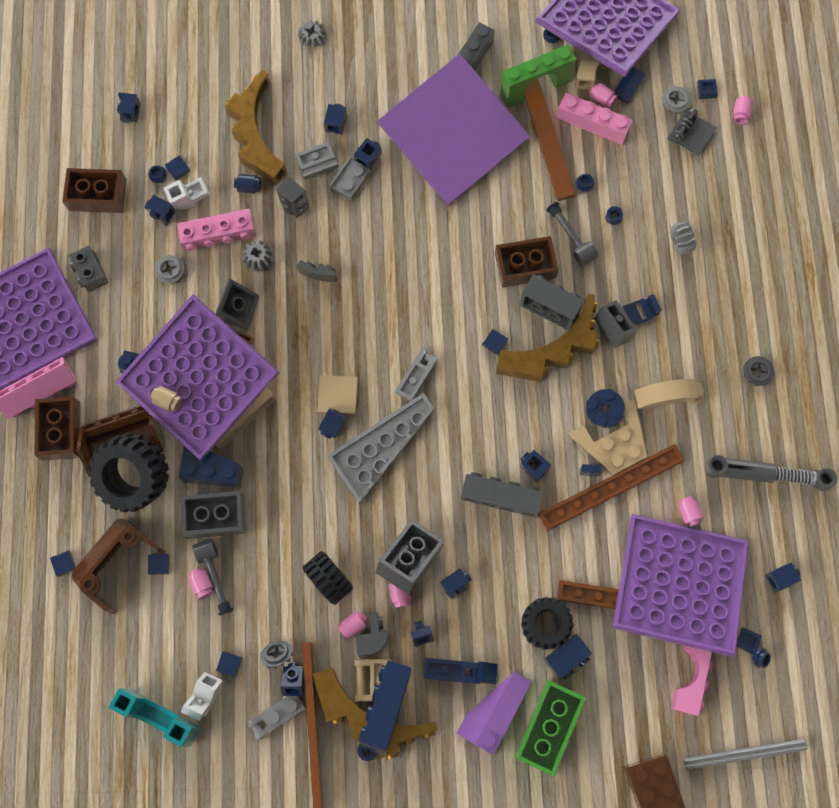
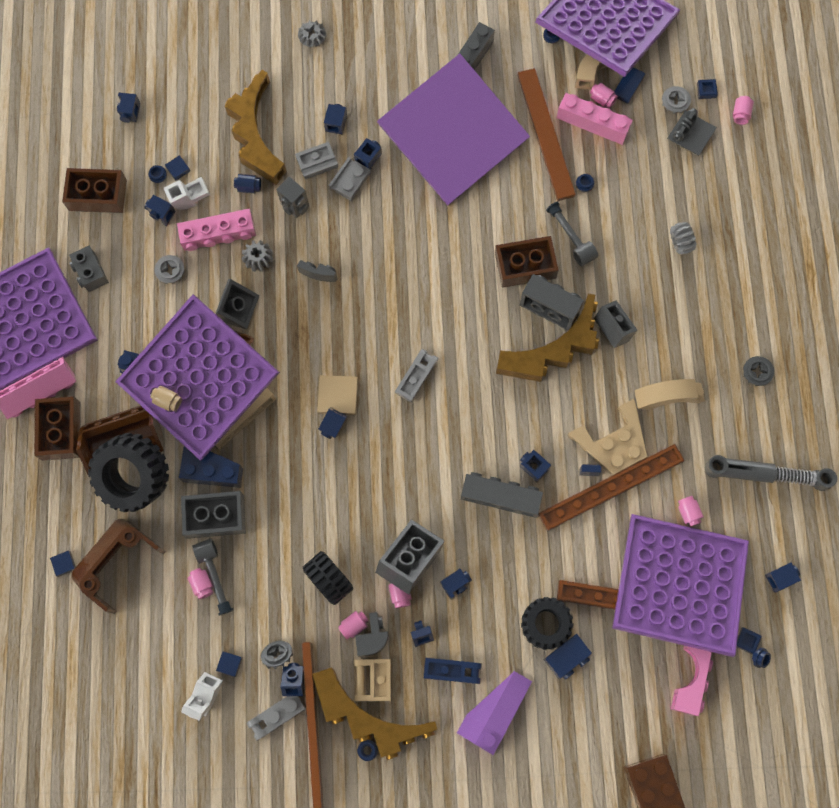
(158, 564): dark blue tile -> none
(176, 728): teal arch -> none
(372, 452): light grey wing -> none
(386, 707): dark blue brick -> none
(487, 672): dark blue tile -> none
(495, 342): dark blue tile -> none
(550, 727): bright green brick -> none
(557, 64): bright green arch -> none
(607, 397): dark blue plate -> none
(614, 209): dark blue bush -> none
(650, 307): dark blue piece -> none
(745, 754): light grey axle -> none

